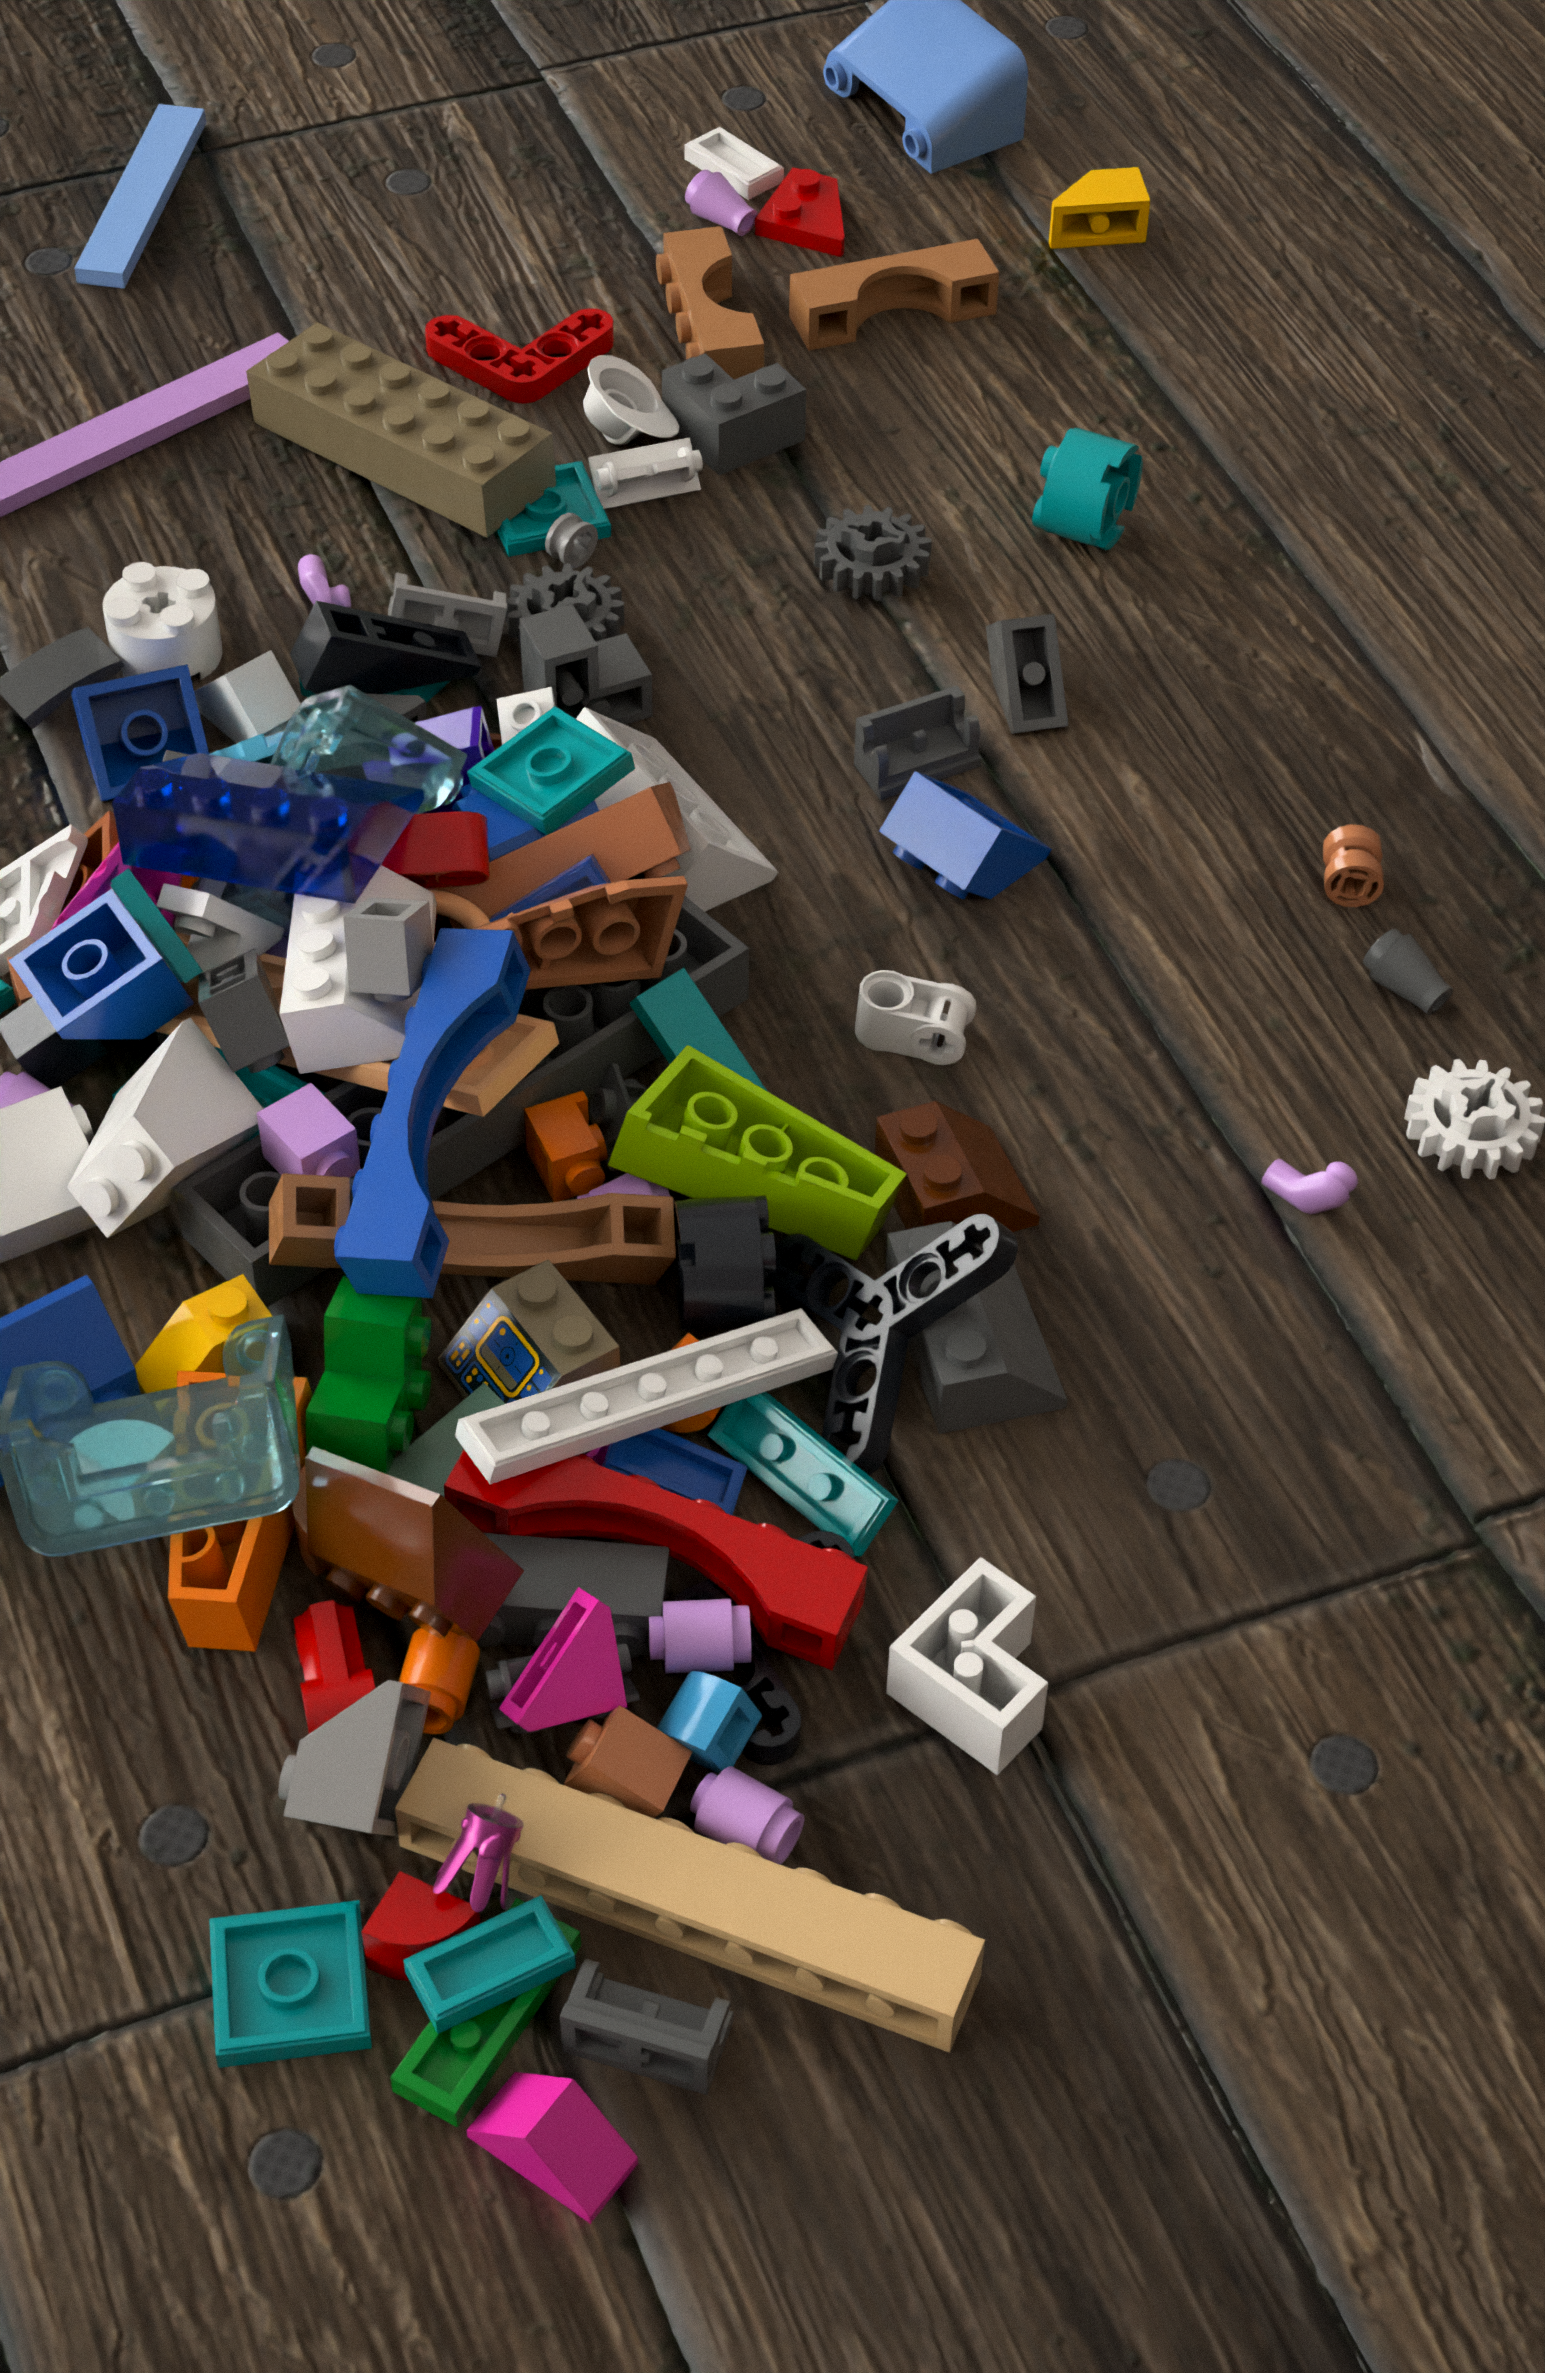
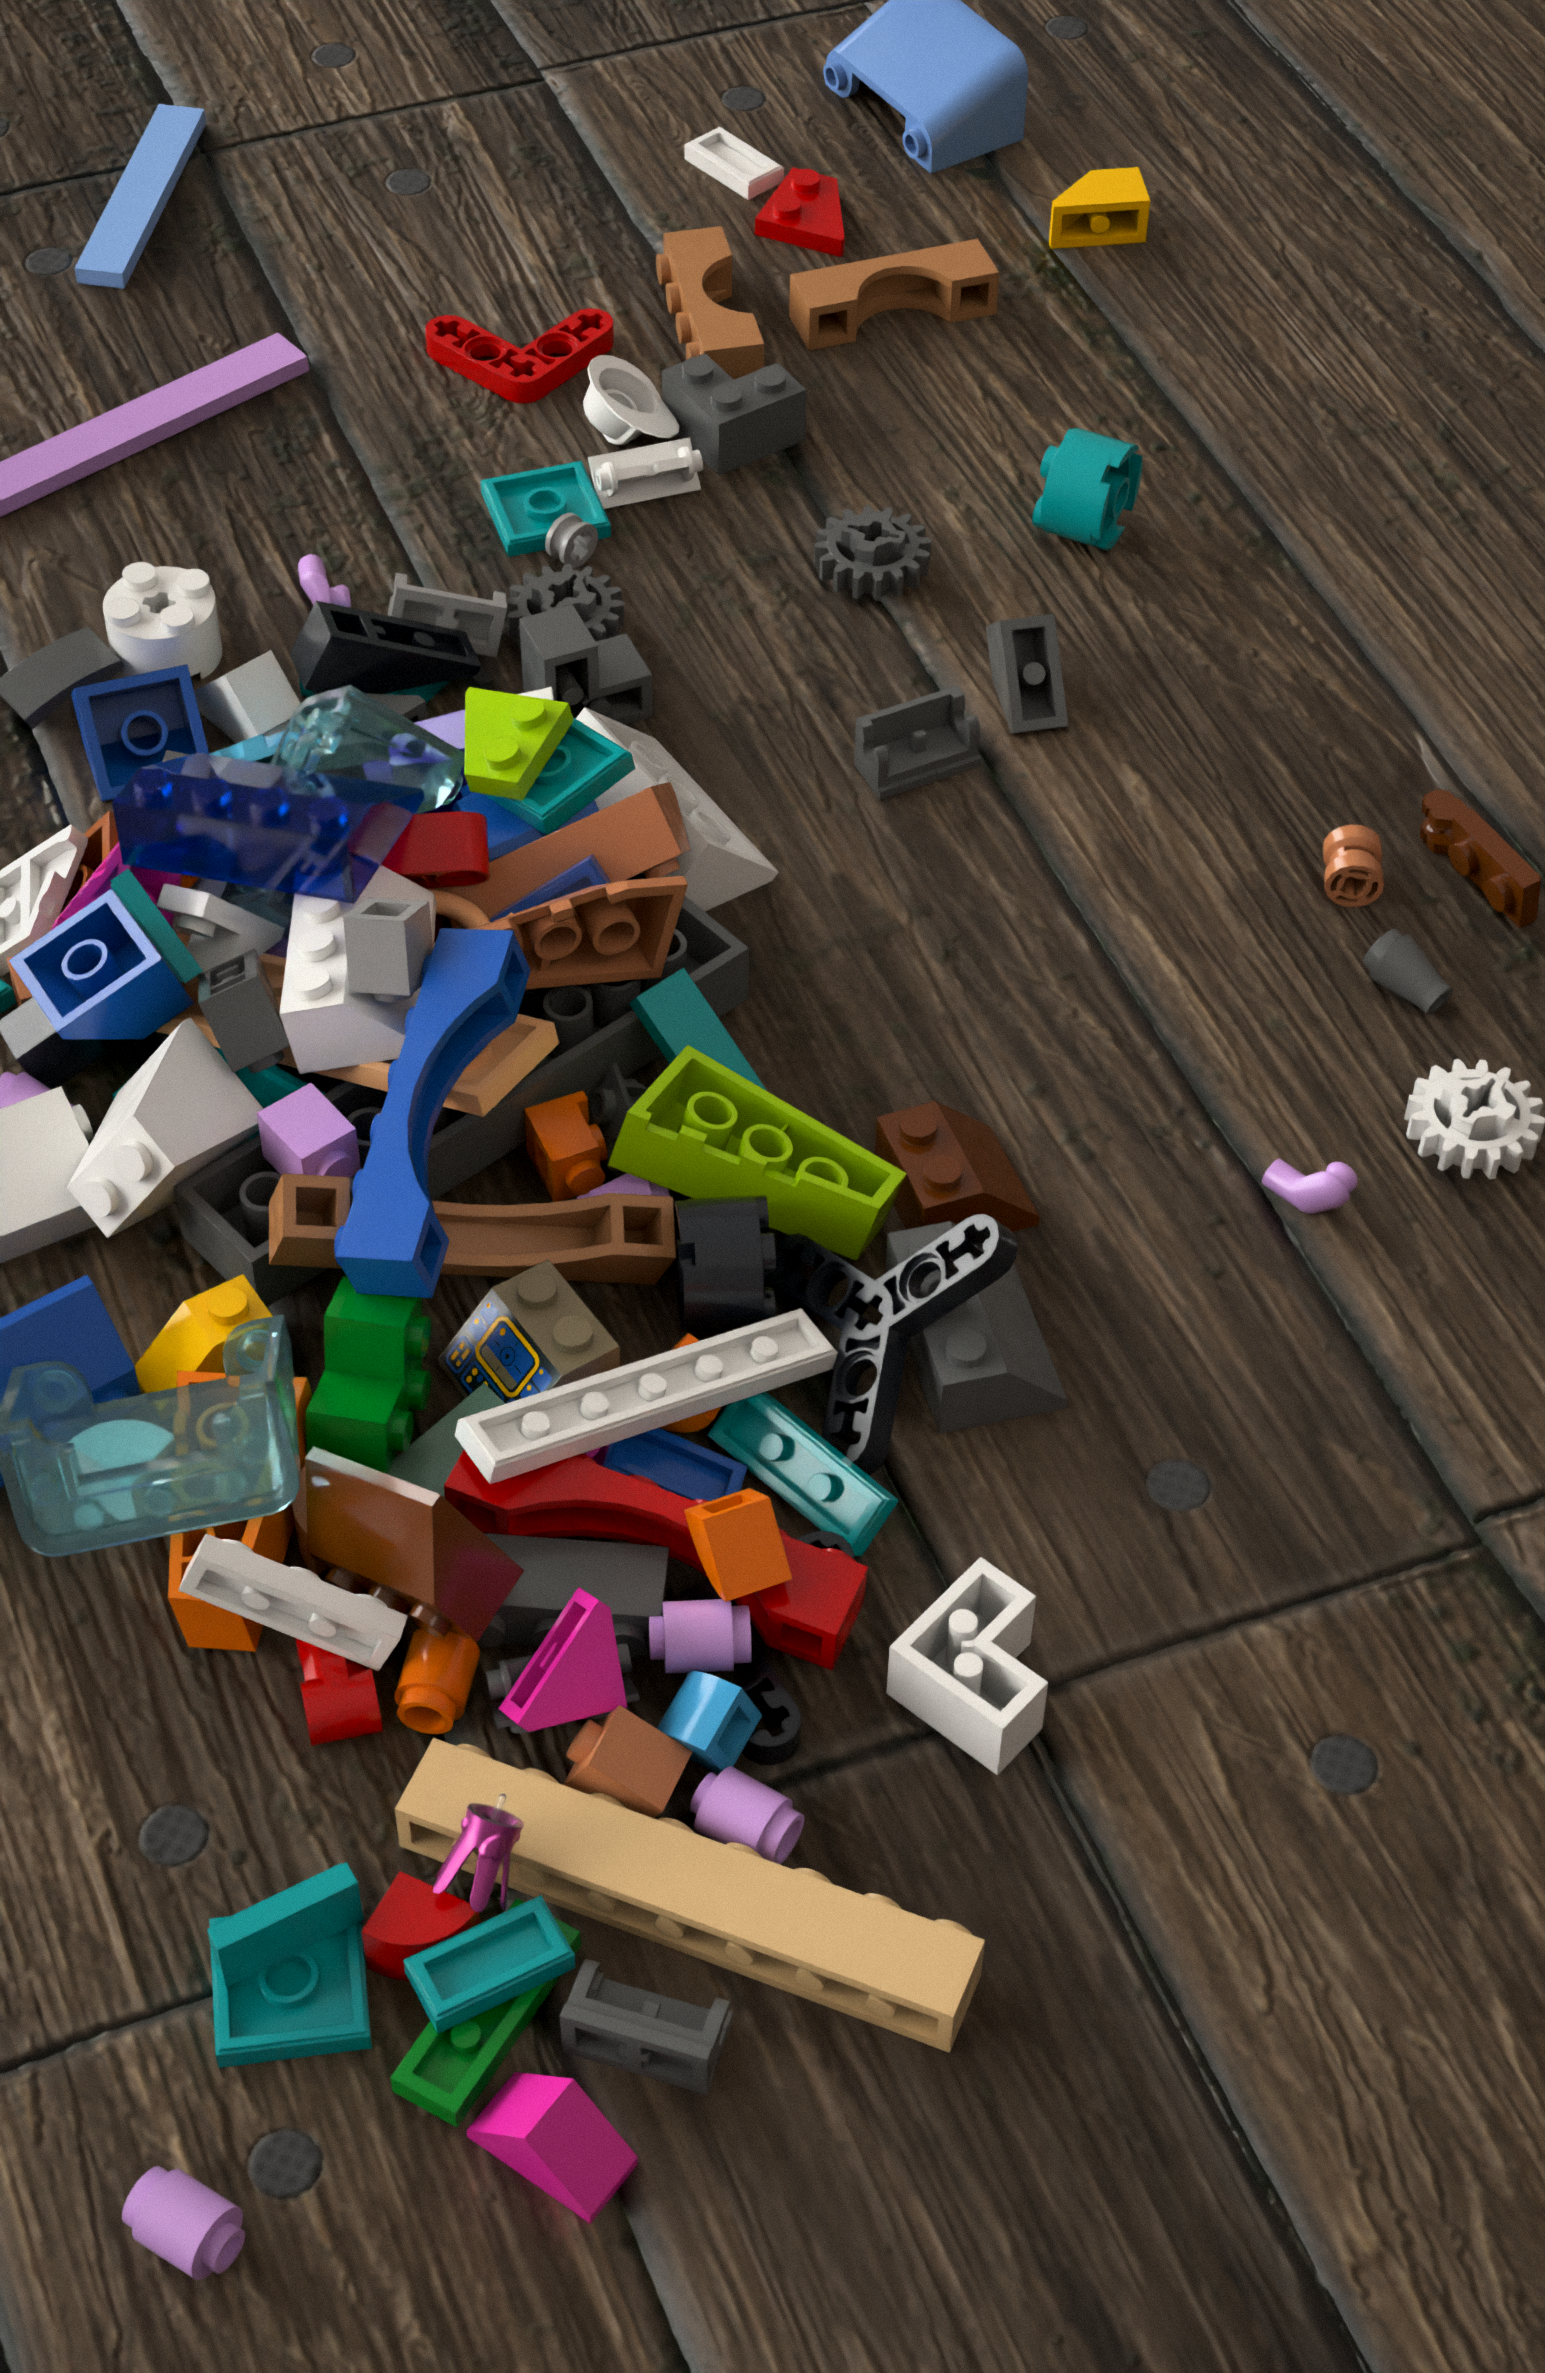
(184, 2222): none -> lavender brick
(285, 1923): none -> teal tile
(293, 1601): none -> white plate
(358, 1762): light grey slope -> none
(402, 428): dark tan brick -> none
(510, 740): none -> lime wing
(718, 201): lavender cone -> none
(739, 1543): none -> orange brick
(907, 1016): white piece -> none
(959, 839): slope -> none
(1482, 855): none -> reddish brown hinge

